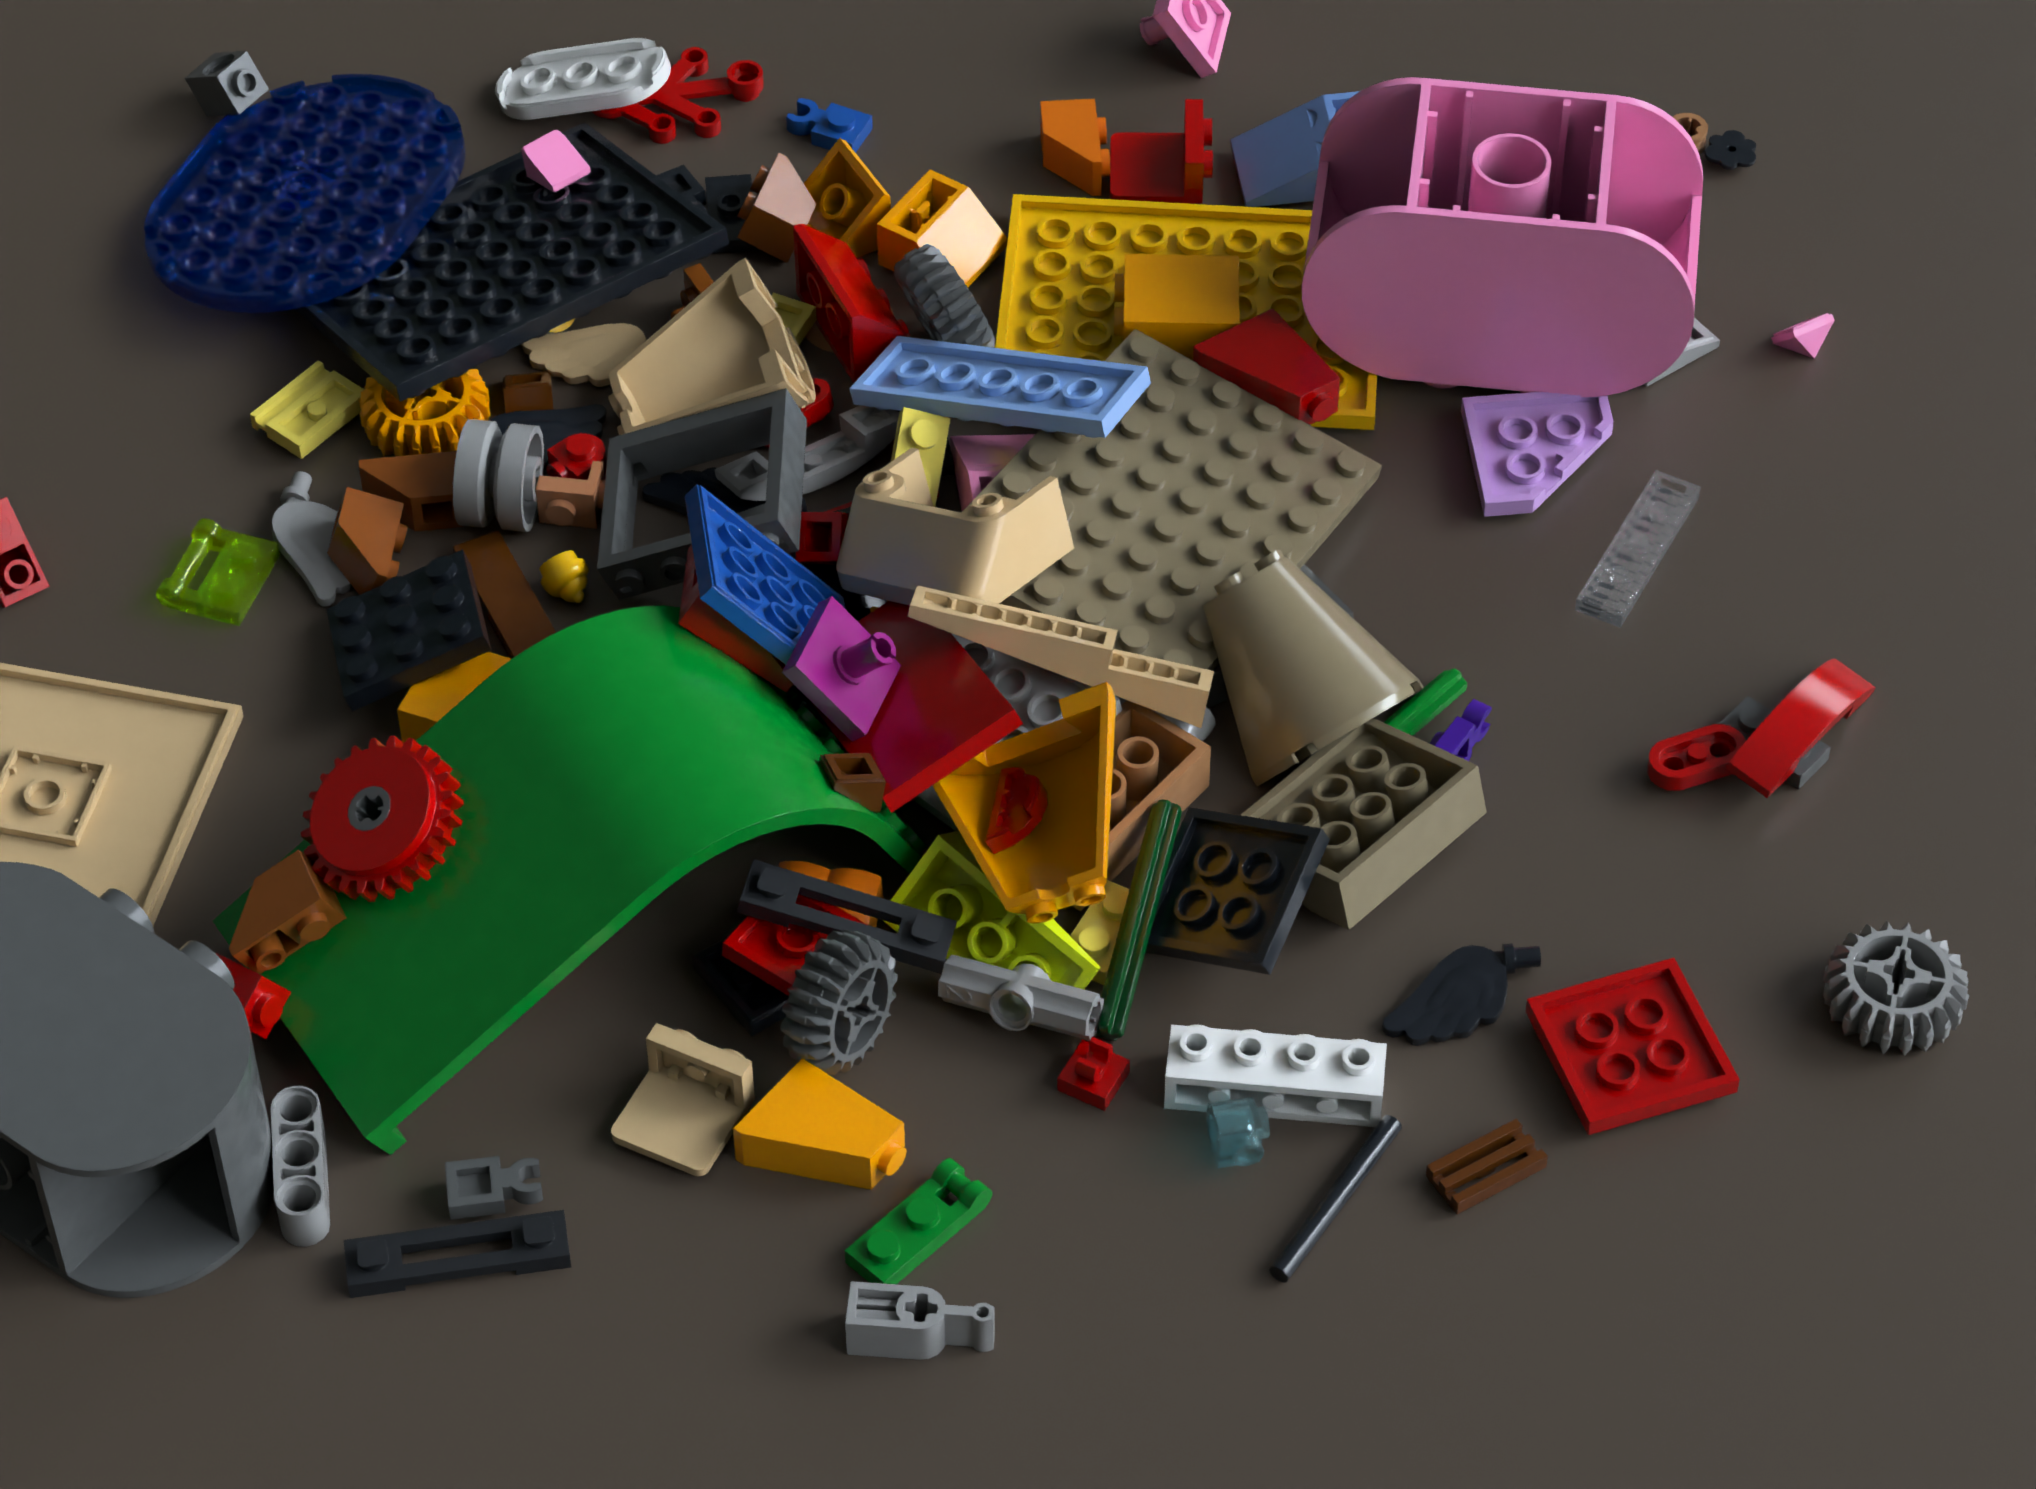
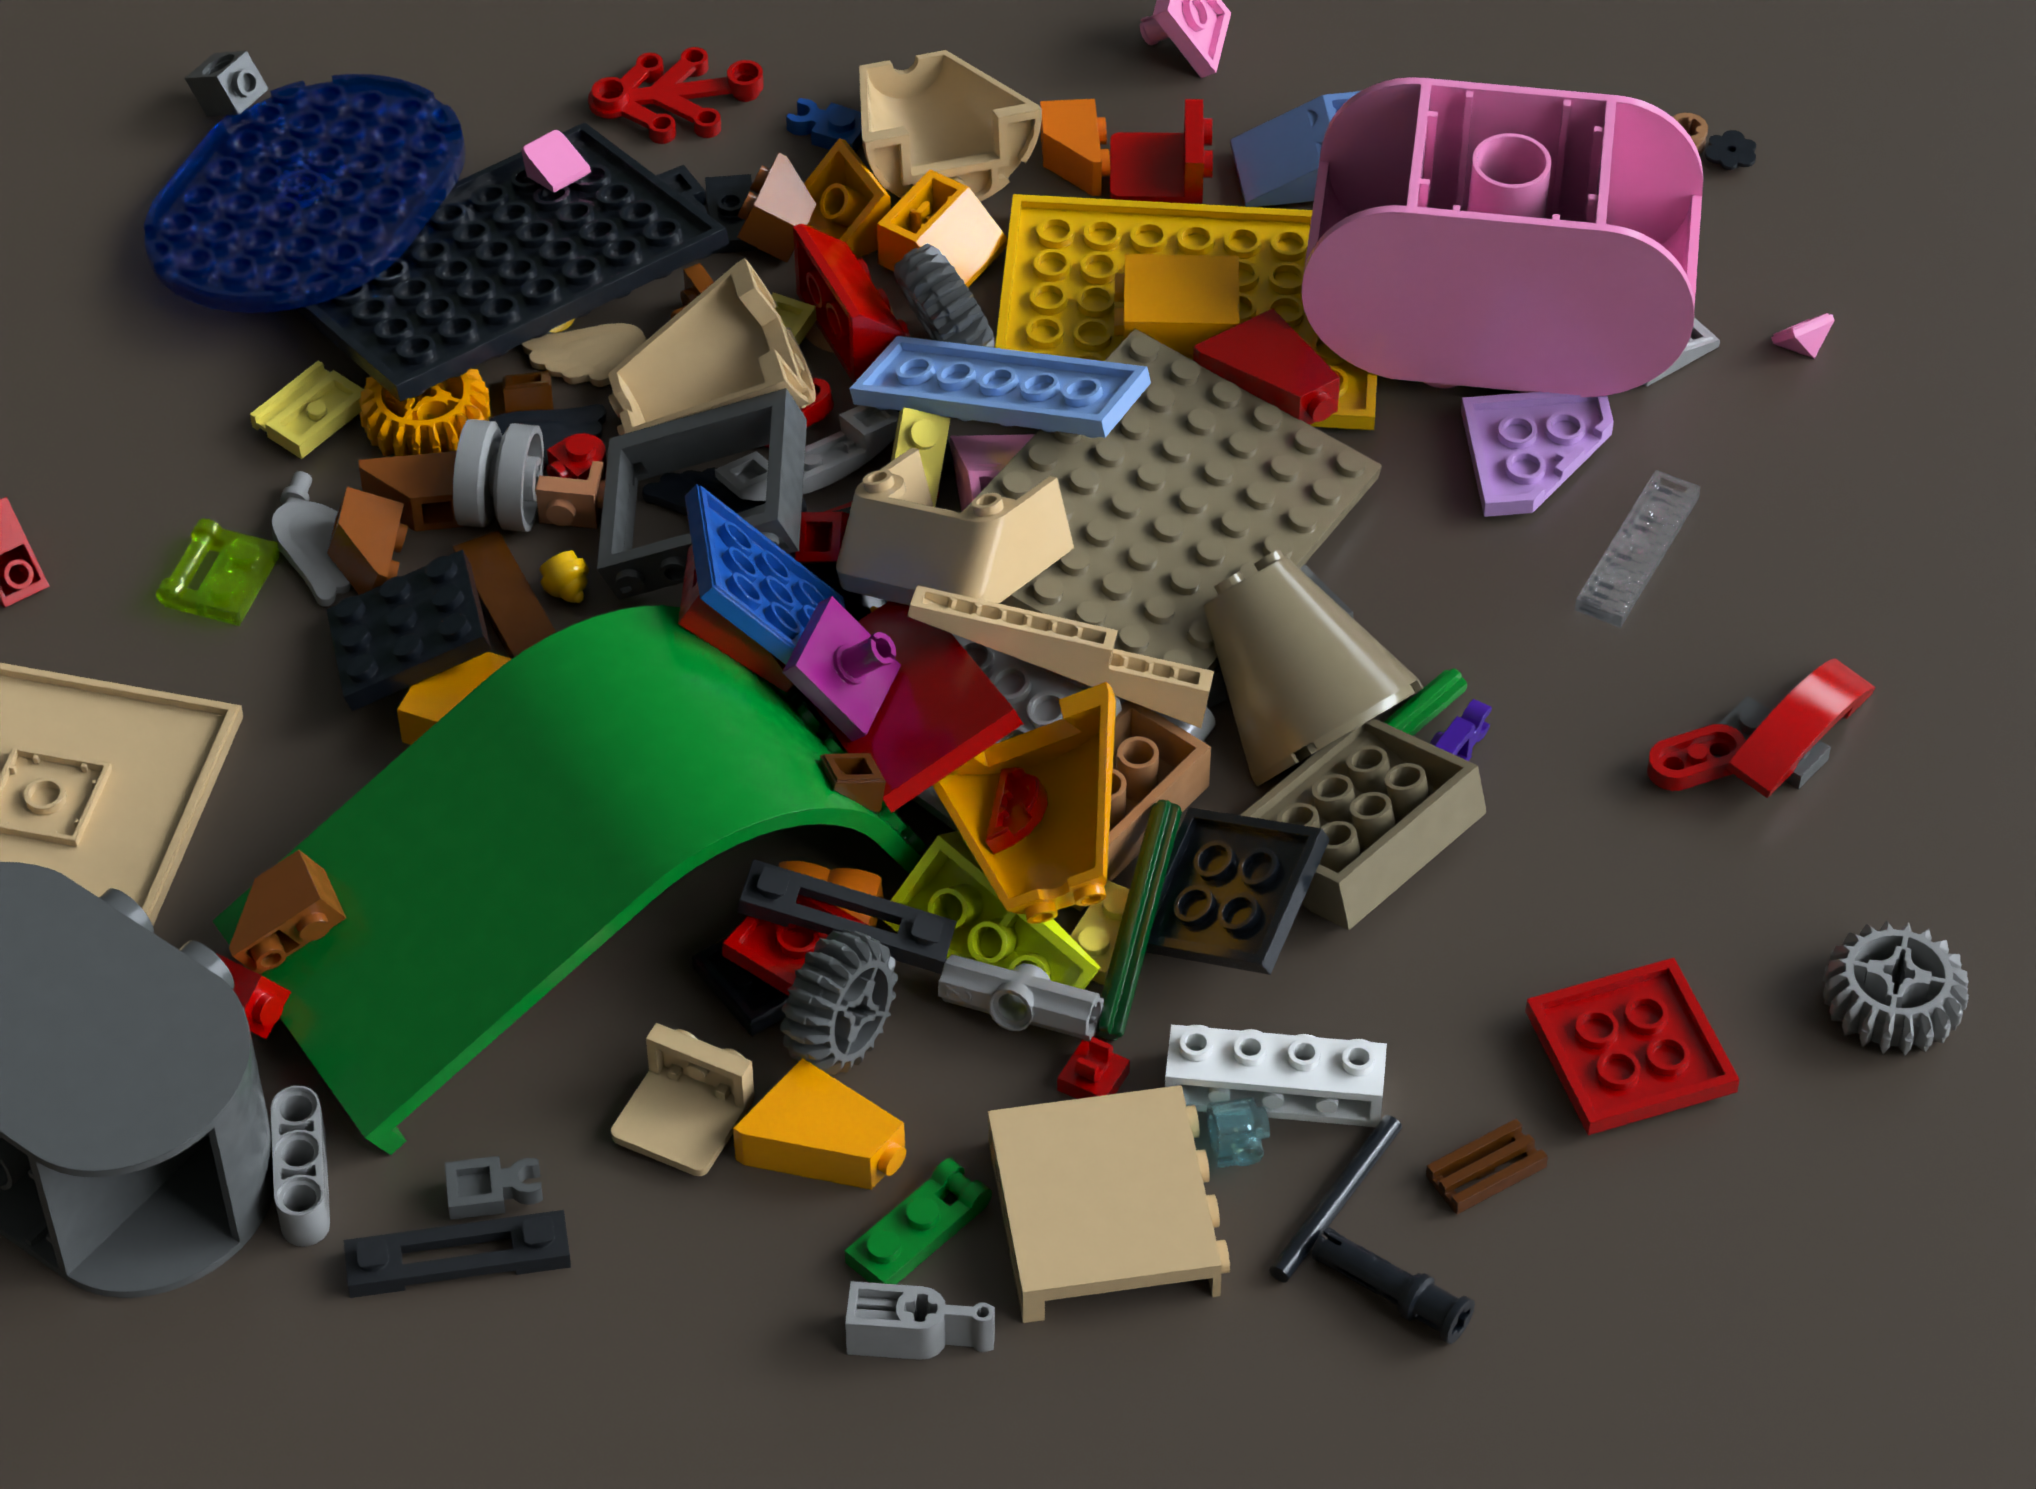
(382, 818): red gear -> none
(583, 79): white tile -> none
(944, 120): none -> tan cone
(1104, 1196): none -> tan panel
(1413, 1294): none -> black pin
(1459, 994): black animal -> none

